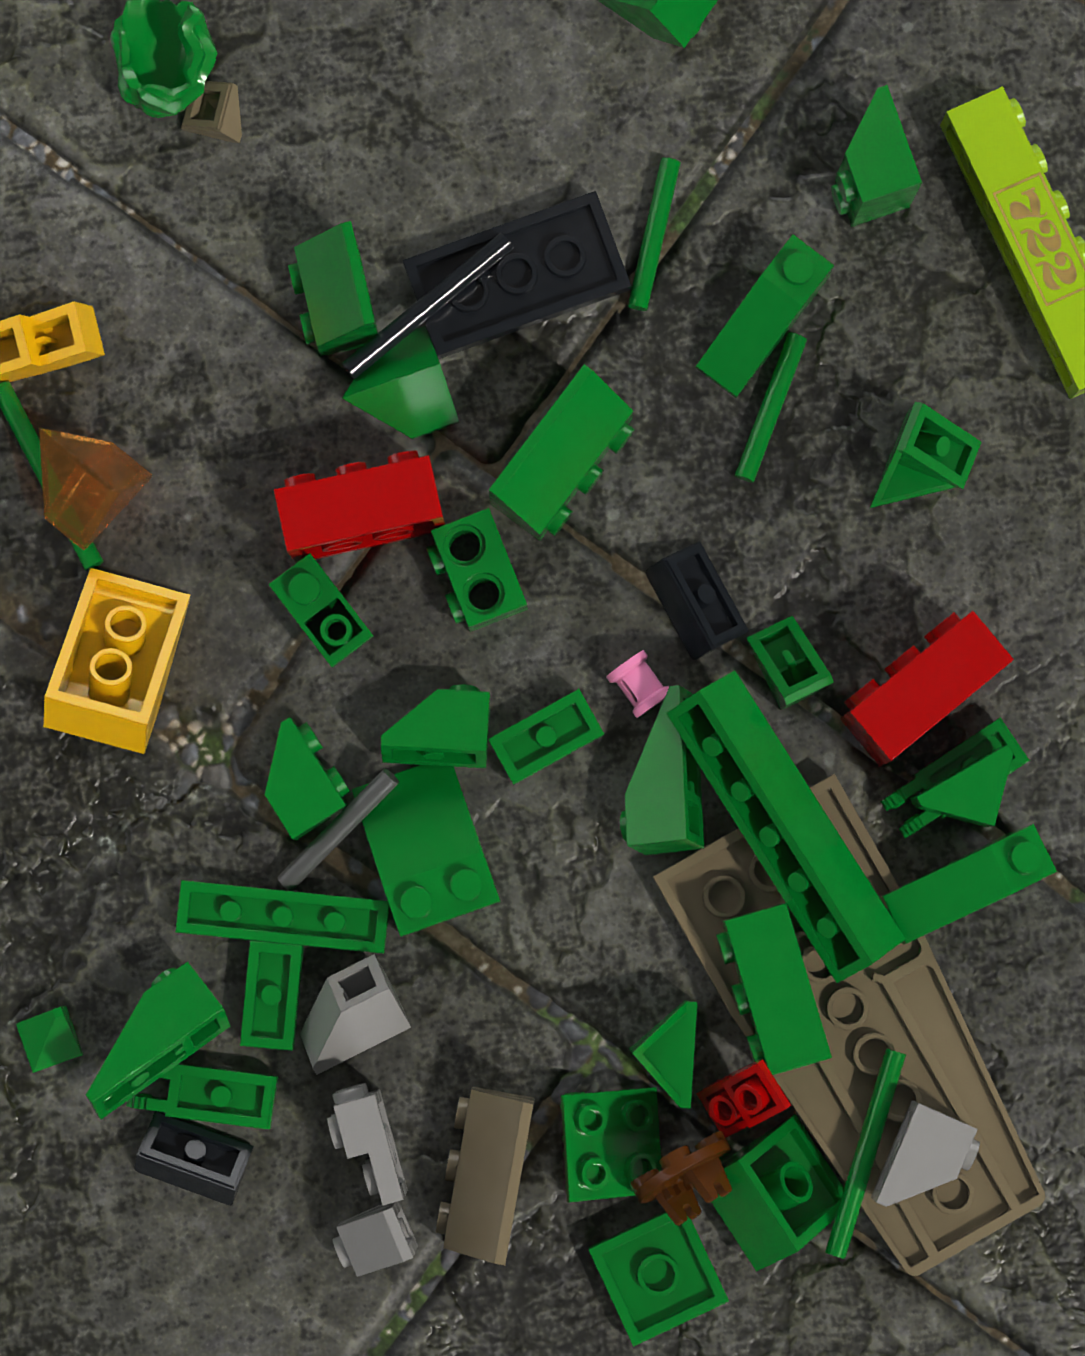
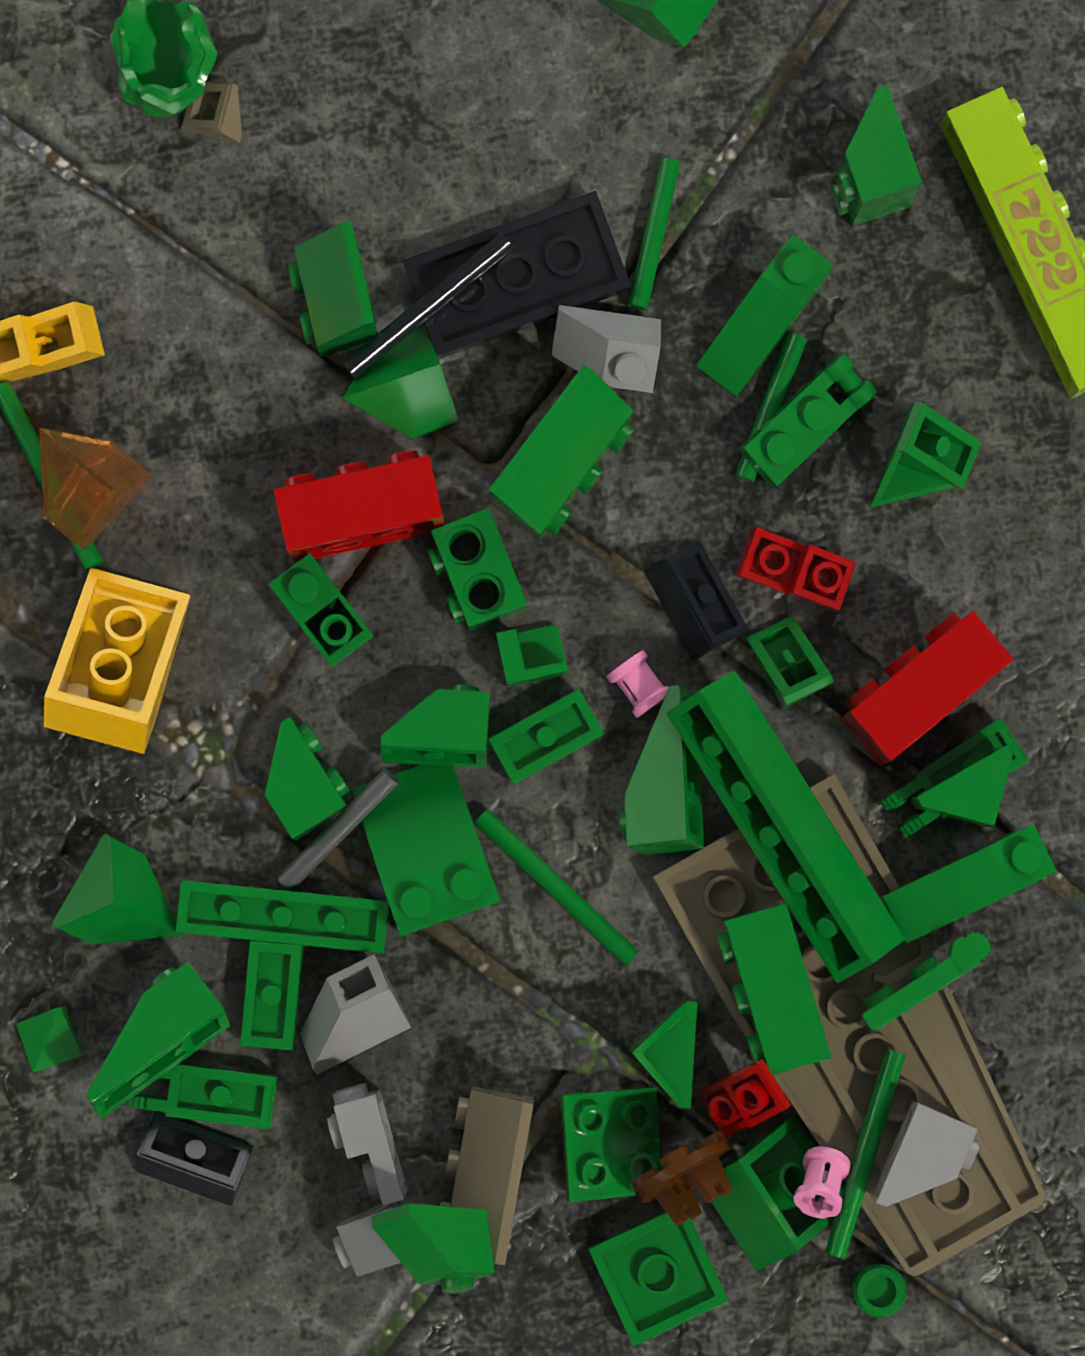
(116, 899): none -> green slope
(439, 1243): none -> green slope
(531, 655): none -> green panel
(556, 887): none -> green bar
(613, 345): none -> light grey slope
(795, 569): none -> red slope
(806, 421): none -> green plate
(822, 1182): none -> bright pink bush
(879, 1290): none -> green tile
(927, 980): none -> green hinge

